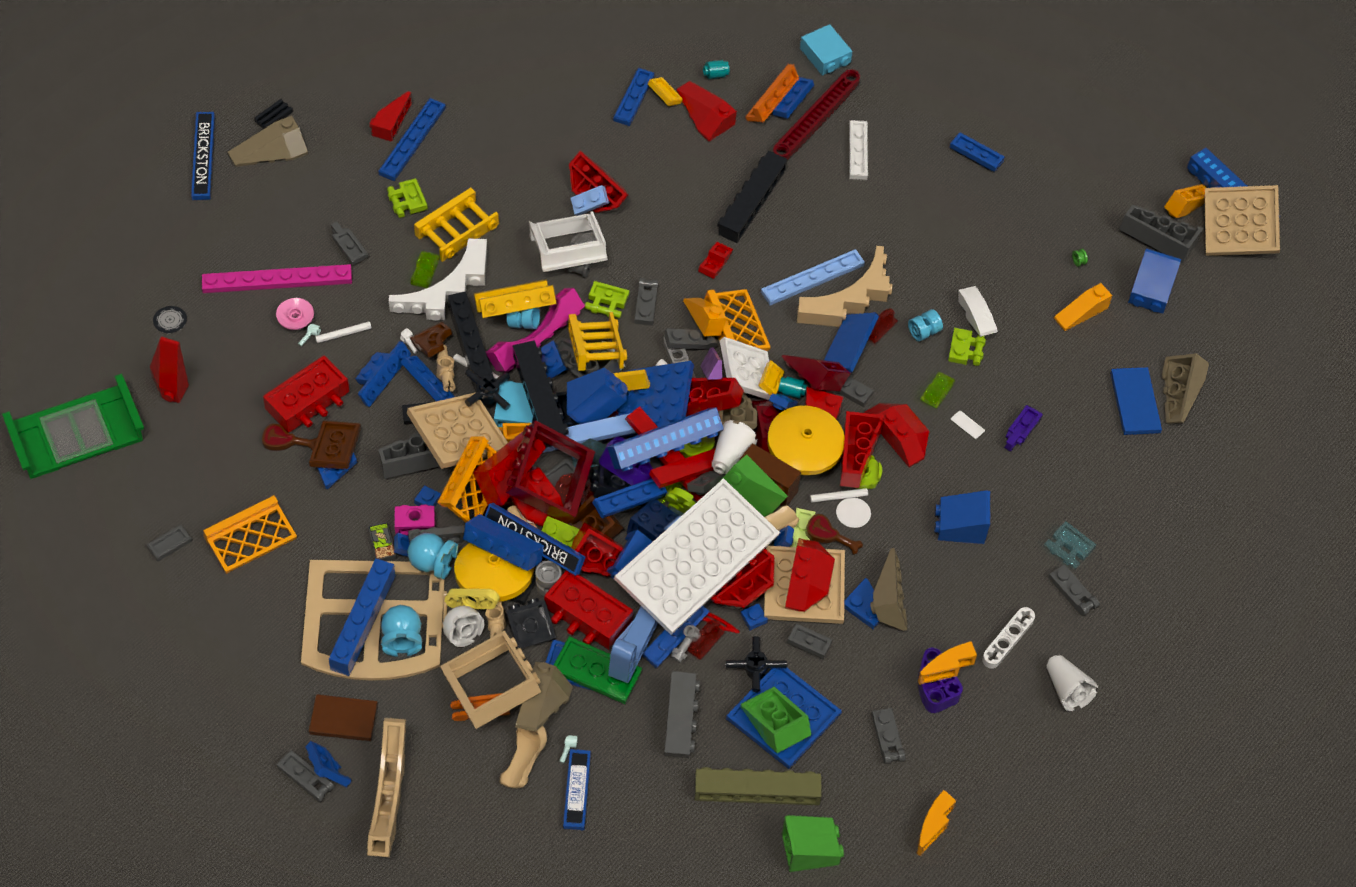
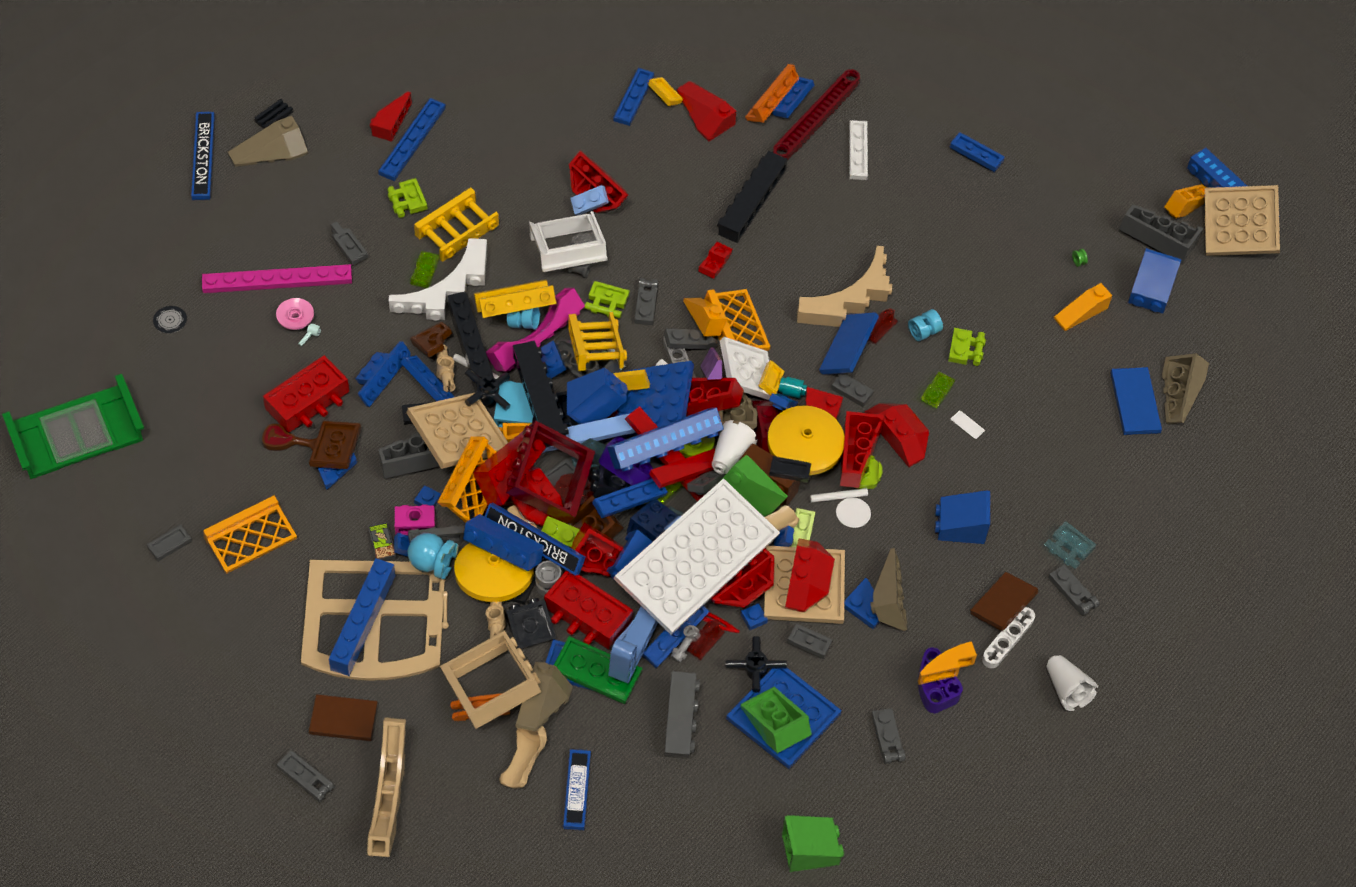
(169, 370): red wedge -> none
(325, 765): blue wing -> none
(343, 332): white bar -> none
(401, 631): medium azure tile -> none
(405, 337): white hand -> none
(462, 625): white cylinder -> none
(484, 598): light yellow beam -> none
(570, 741): light aqua hand -> none
(679, 499): lime plate -> none
(716, 69): teal brick -> none
(757, 786): olive brick -> none
(790, 469): none -> black tile
(812, 277): light blue tile -> none
(820, 373): dark red slope -> none
(821, 531): reddish brown piece -> none
(826, 49): medium azure brick -> none
(935, 821): light orange slope -> none
(977, 311): white slope -> none
(1004, 601): none -> reddish brown tile
(1022, 427): dark purple hinge -> none

